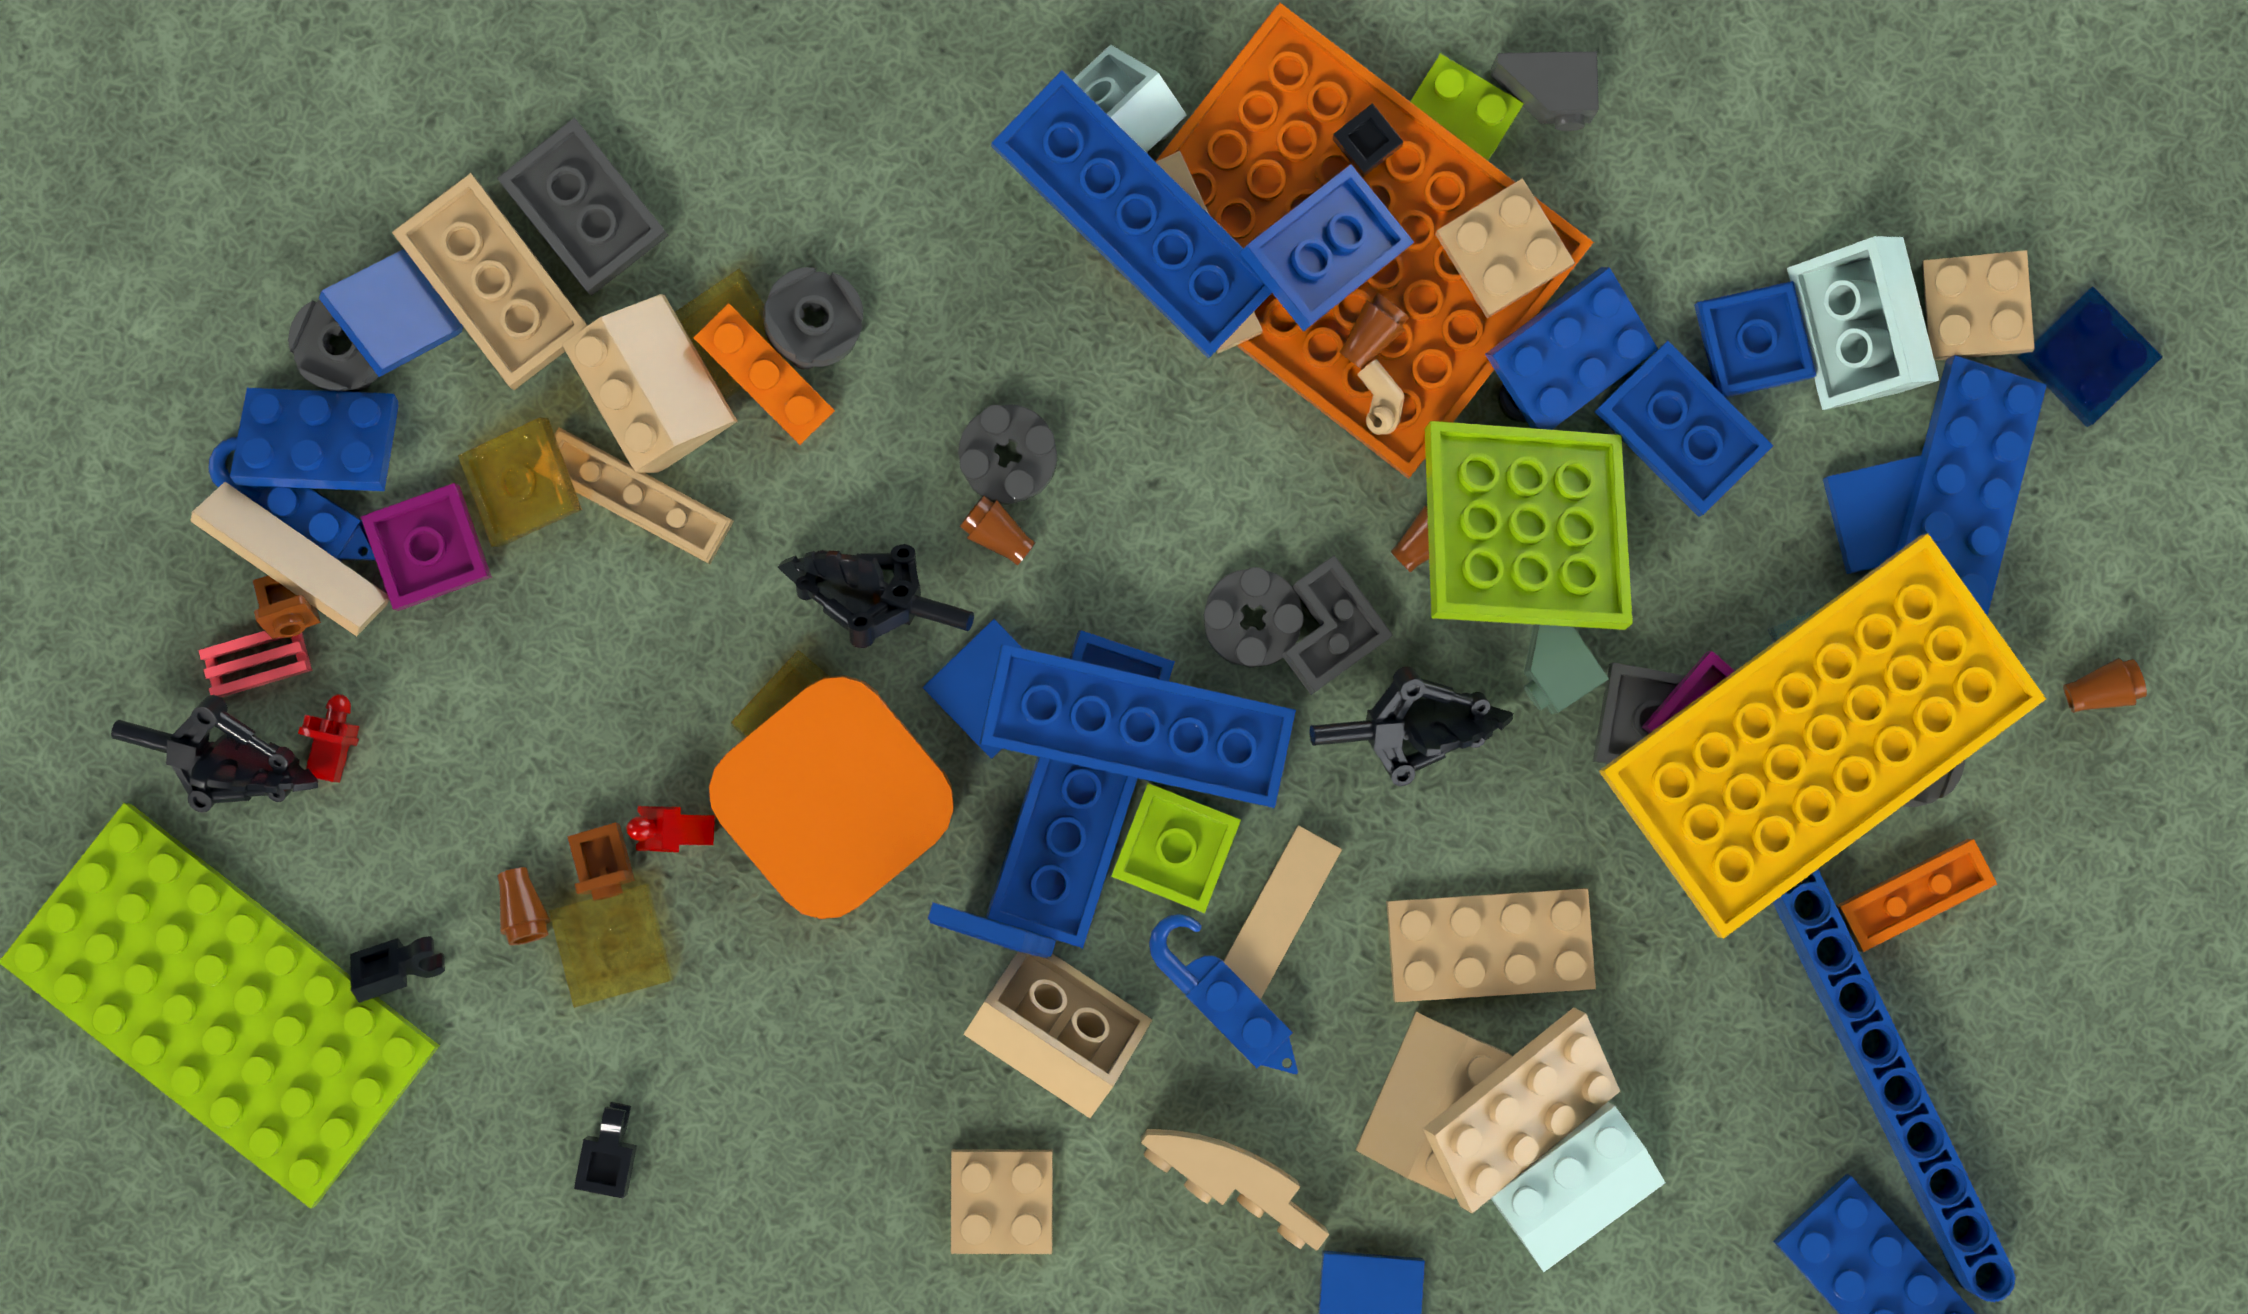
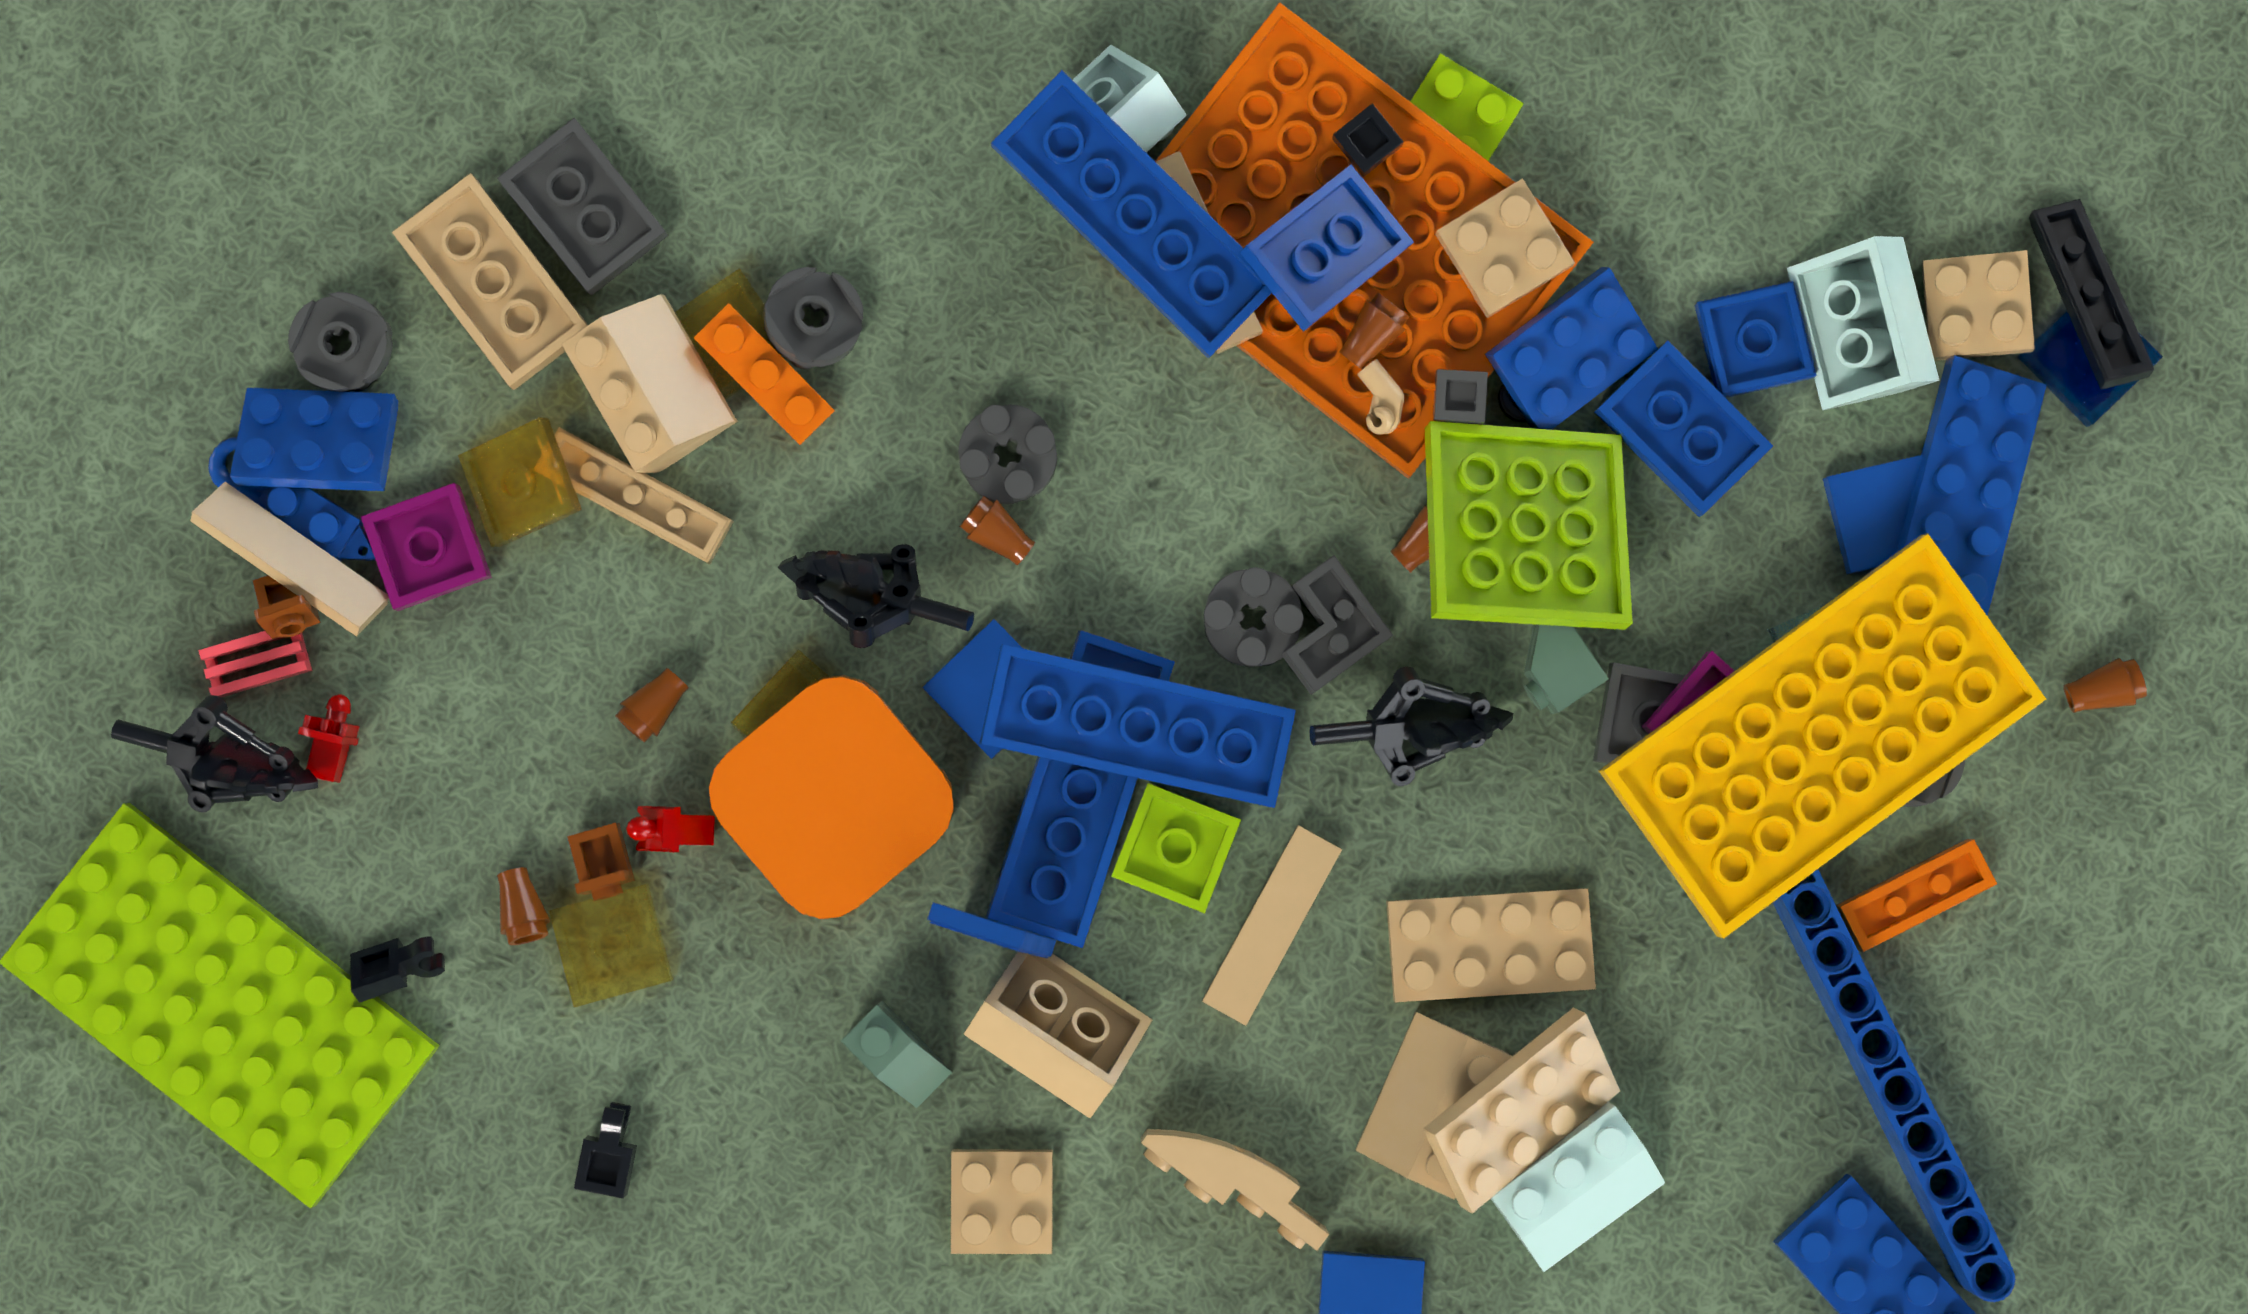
(391, 312): tile -> none
(651, 706): none -> dark orange cone
(896, 1055): none -> sand green slope
(1224, 1000): blue plate -> none
(1460, 396): none -> dark grey plate
(1552, 85): dark grey slope -> none
(2090, 294): none -> black tile

